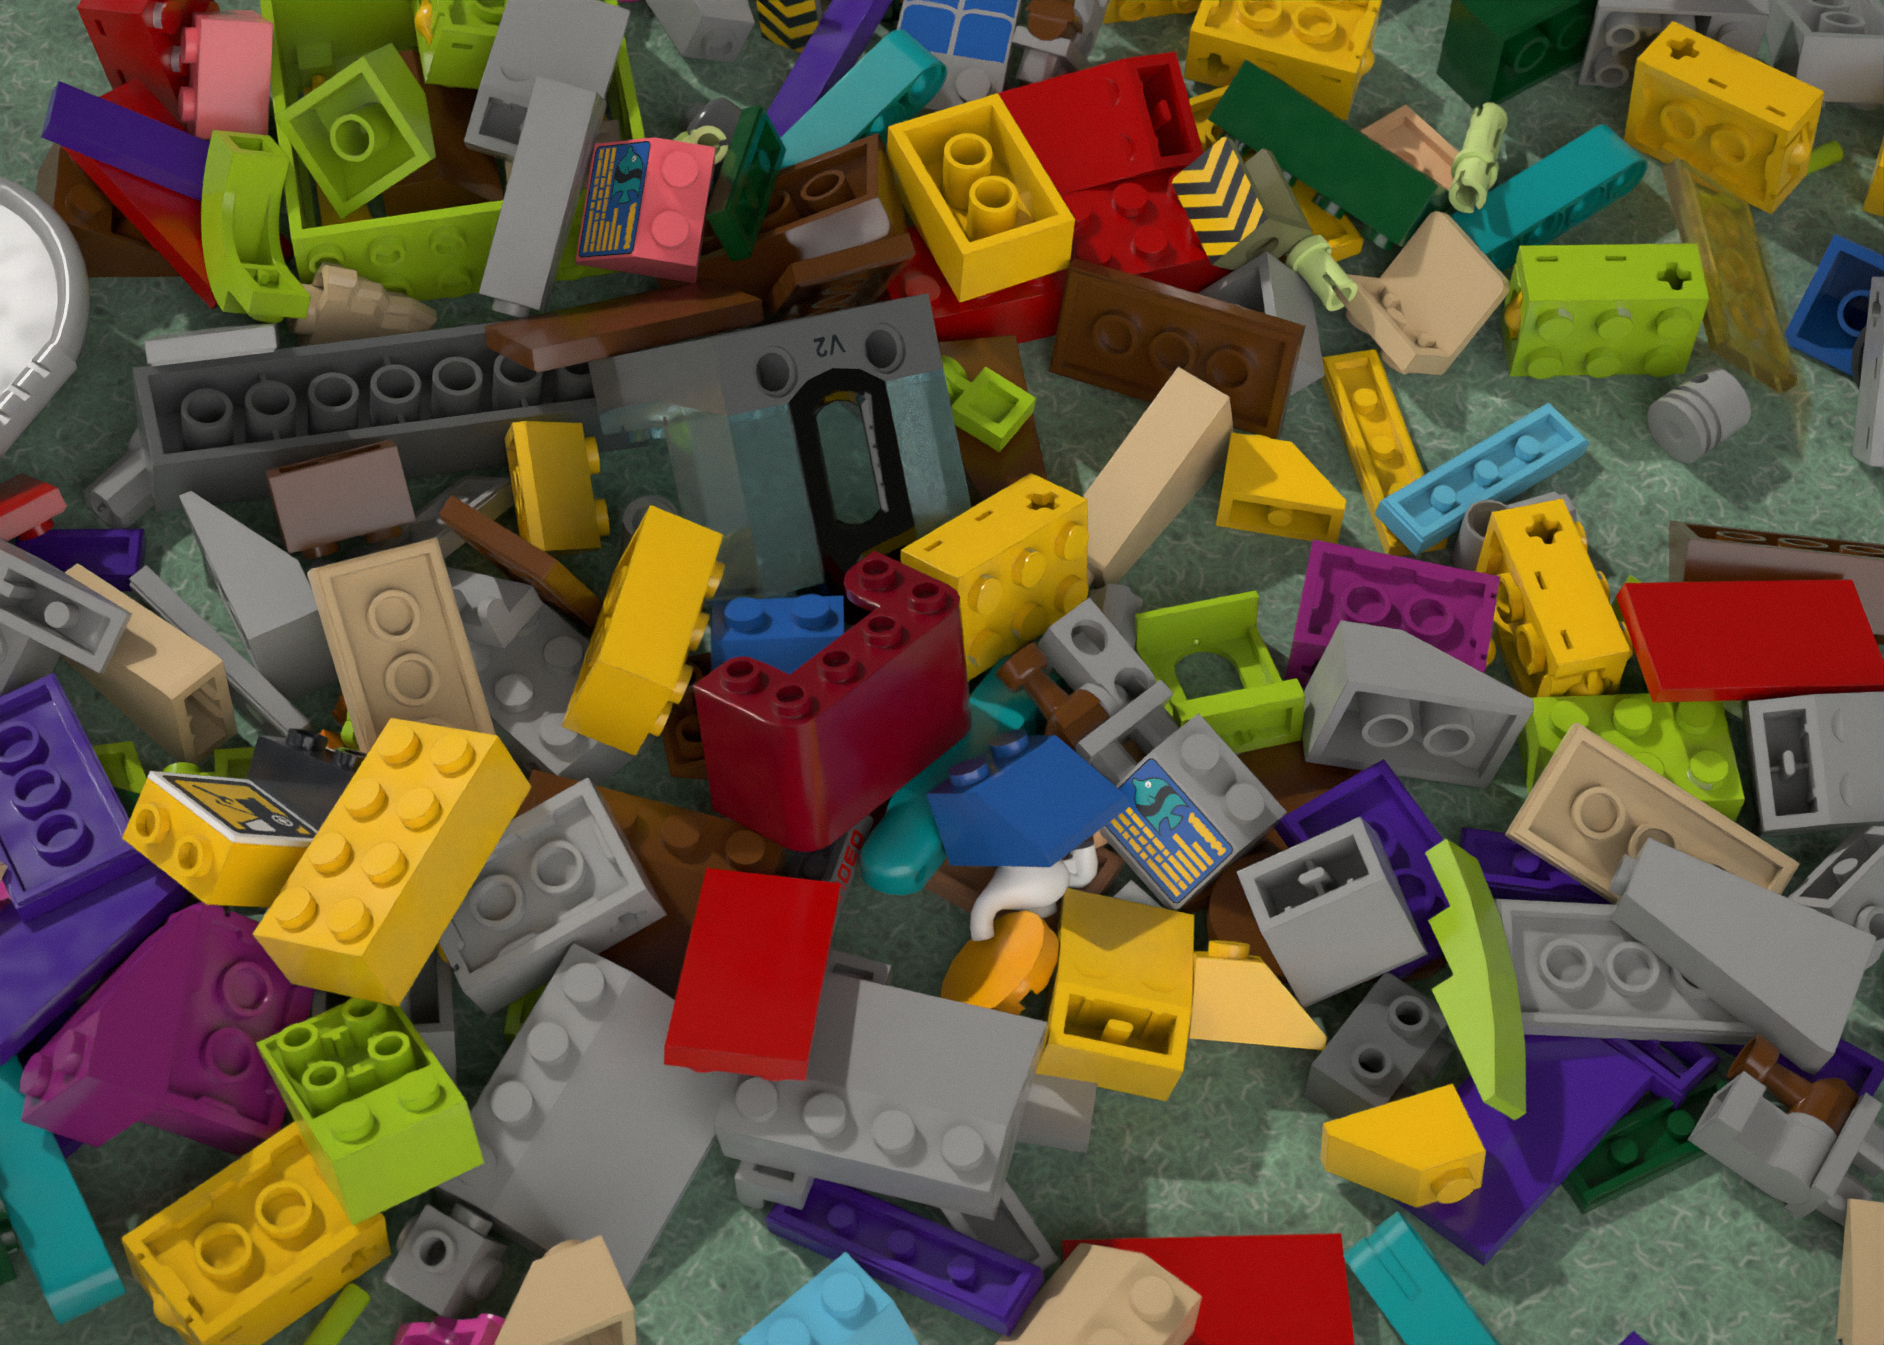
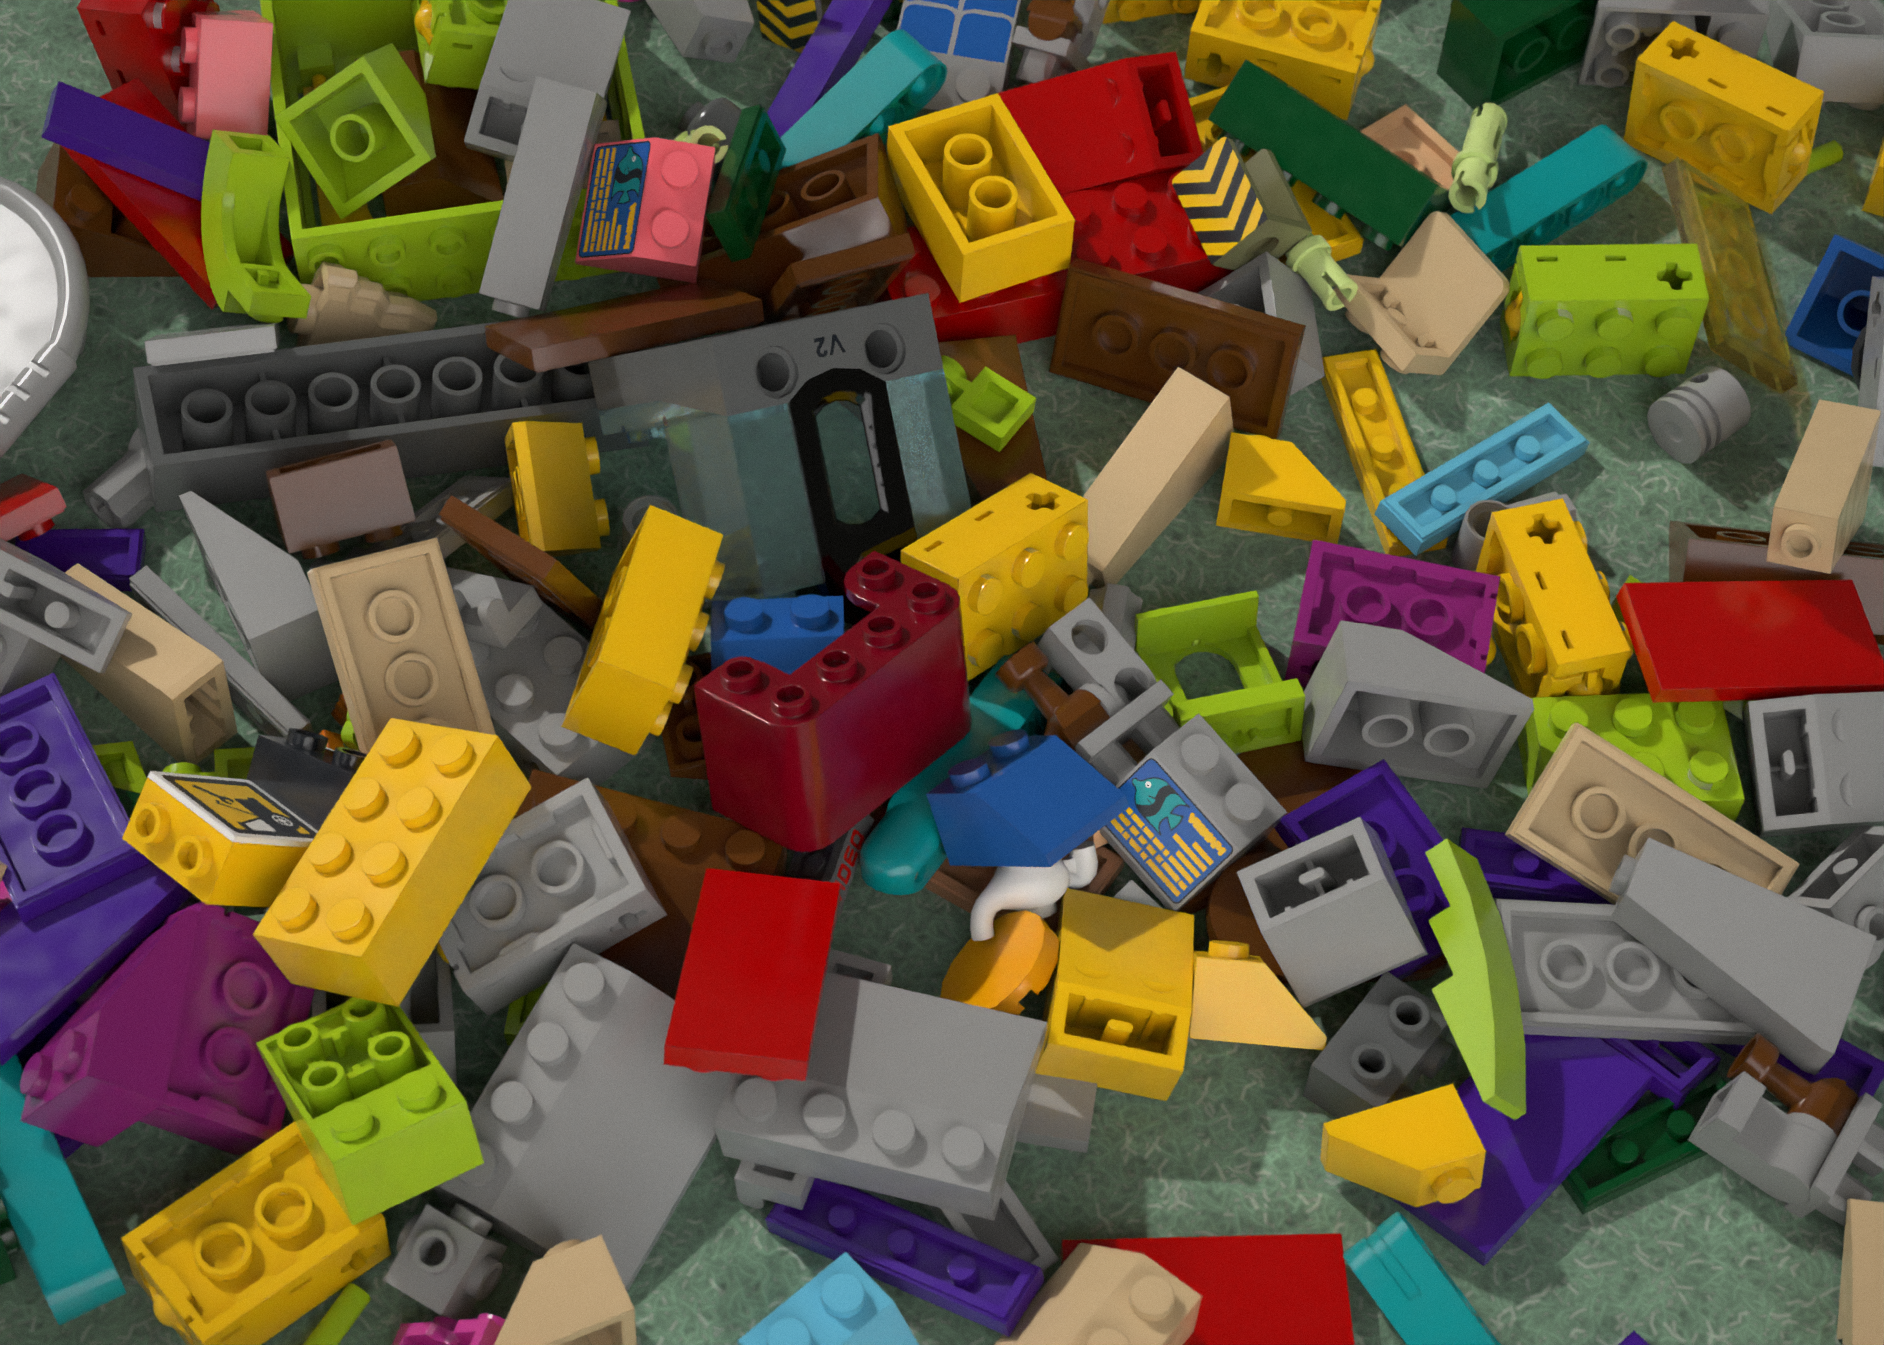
(1825, 488): none -> tan slope

